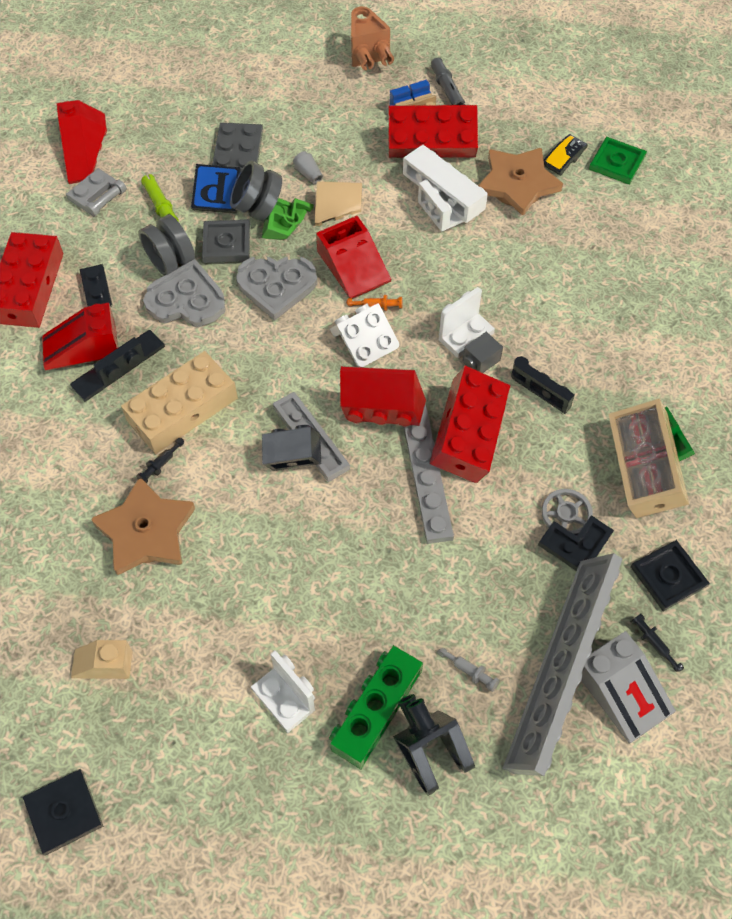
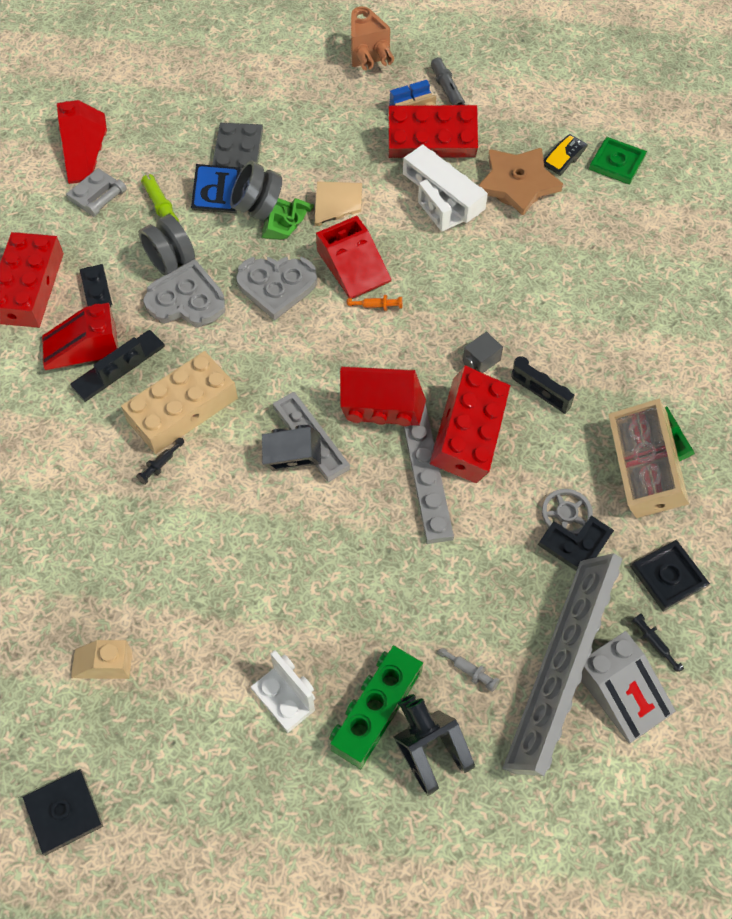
(144, 528): medium nougat plate -> none
(226, 241): dark grey plate -> none
(306, 165): light grey cone -> none
(366, 334): white bracket -> none
(463, 323): white bracket -> none

